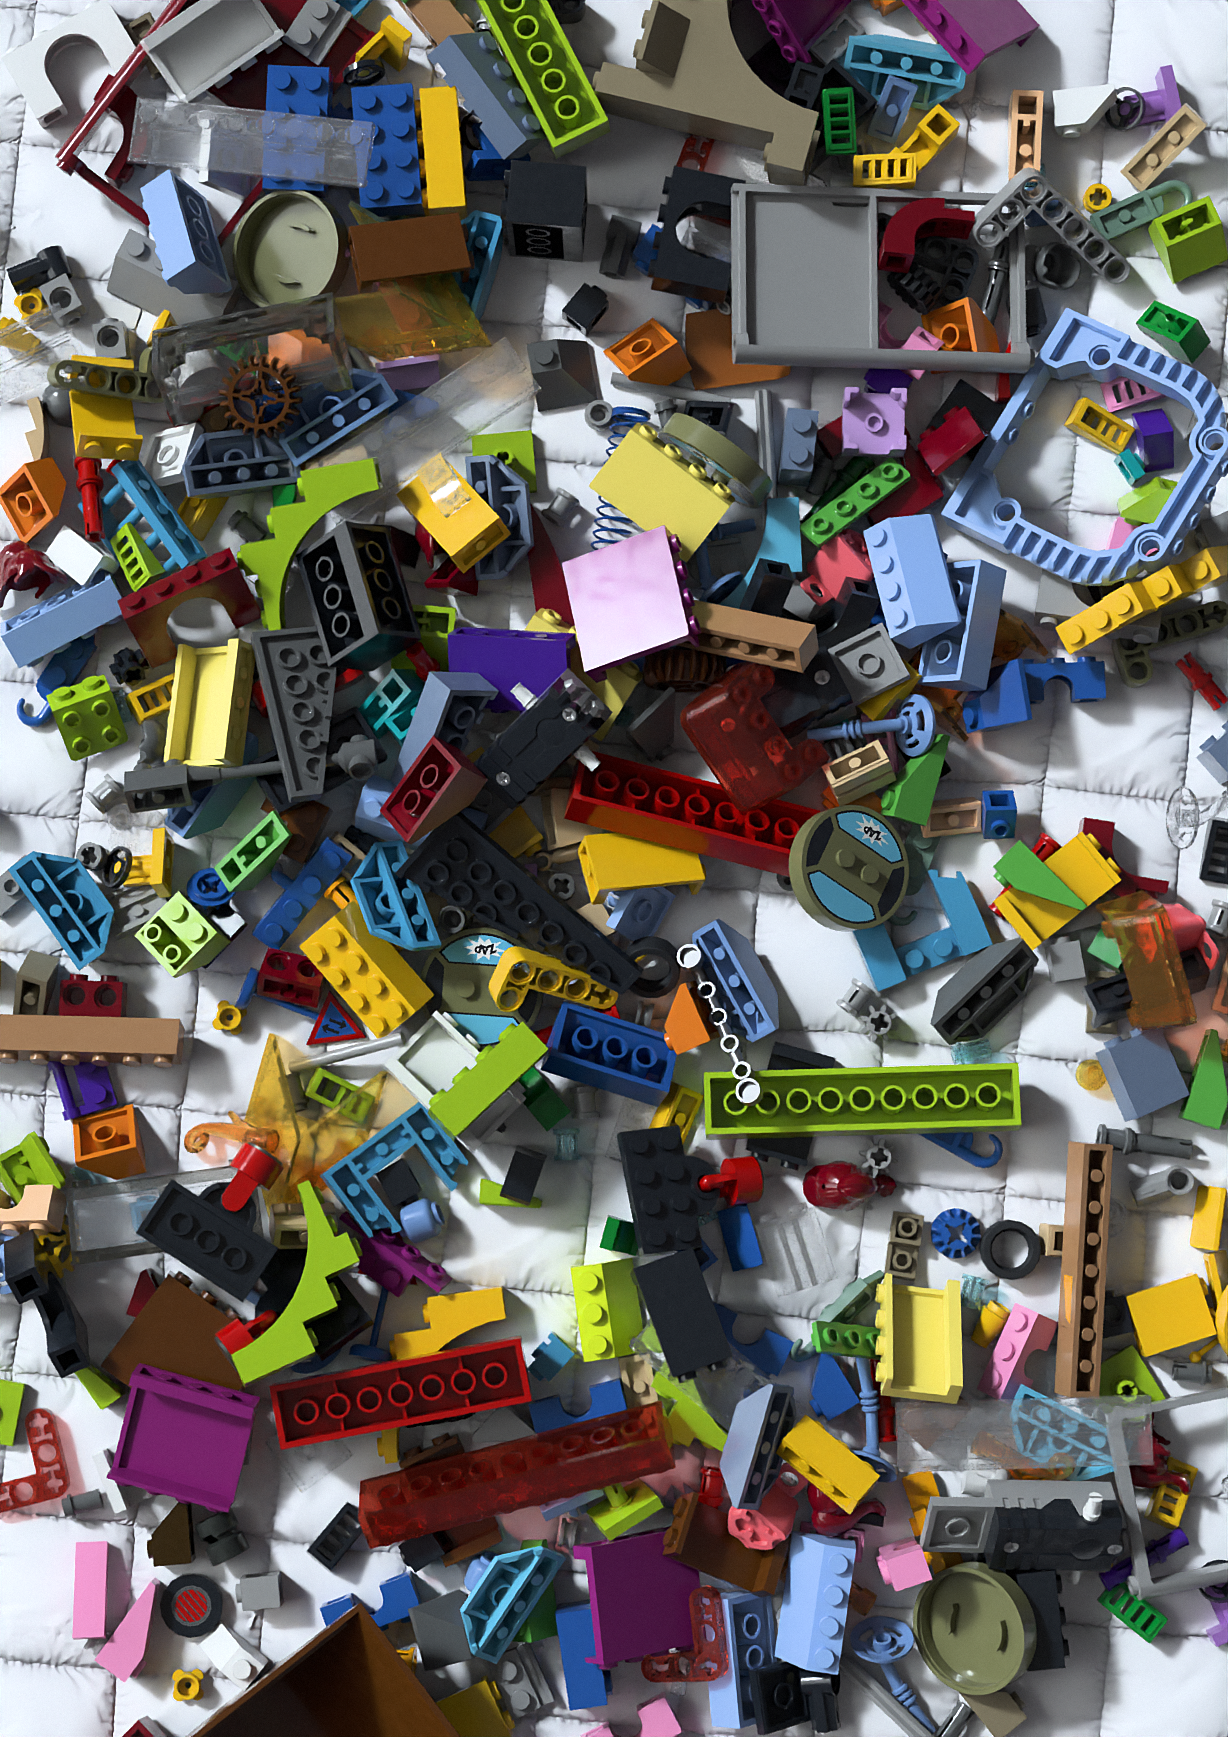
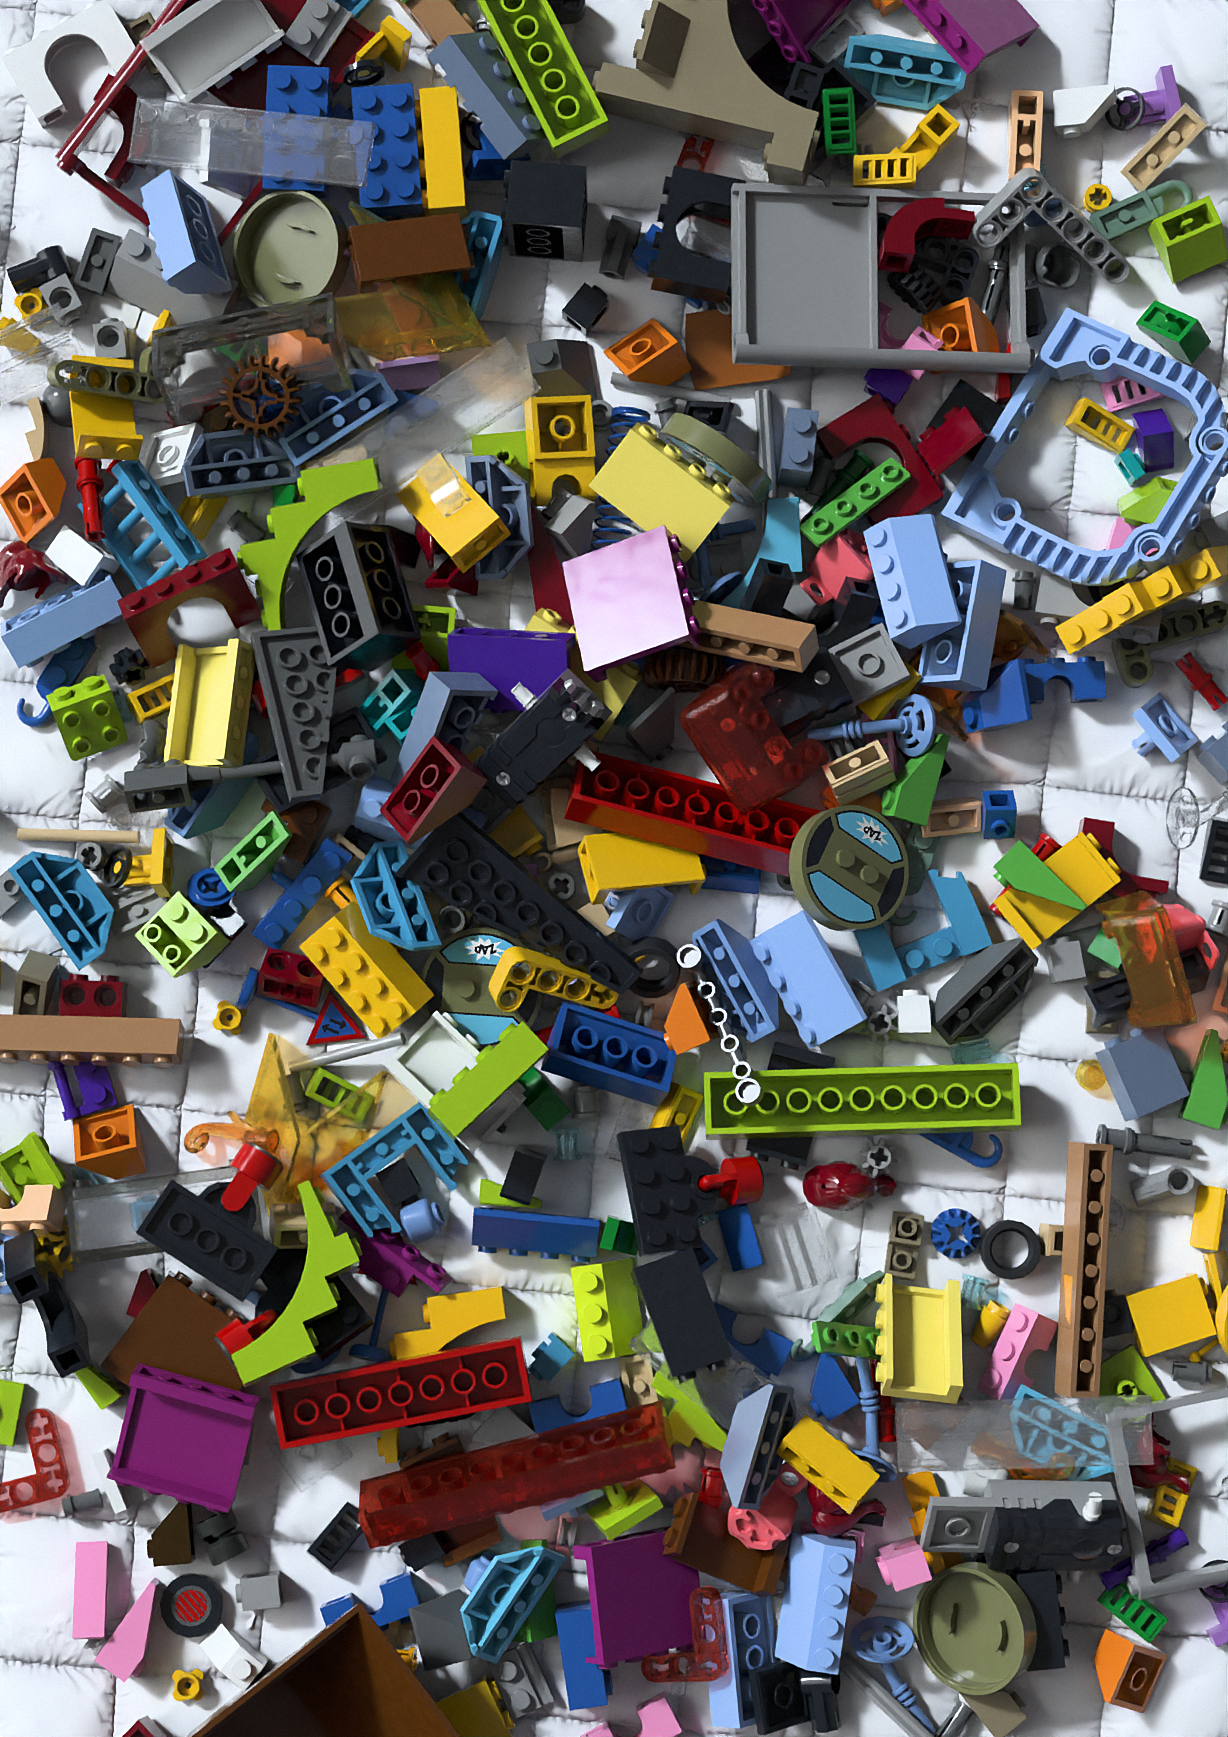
(71, 835): none -> tan bar
(97, 262): none -> dark grey plate
(148, 567): lime slope -> none
(535, 1232): none -> blue slope
(555, 455): none -> yellow brick
(573, 526): none -> light grey slope
(730, 876): none -> blue slope
(807, 979): none -> light blue slope
(873, 423): lavender panel -> none
(892, 109): medium blue plate -> none
(913, 1013): none -> white slope
(1023, 590): none -> dark grey pin
(1127, 1670): none -> orange slope
(1162, 729): none -> light blue tile

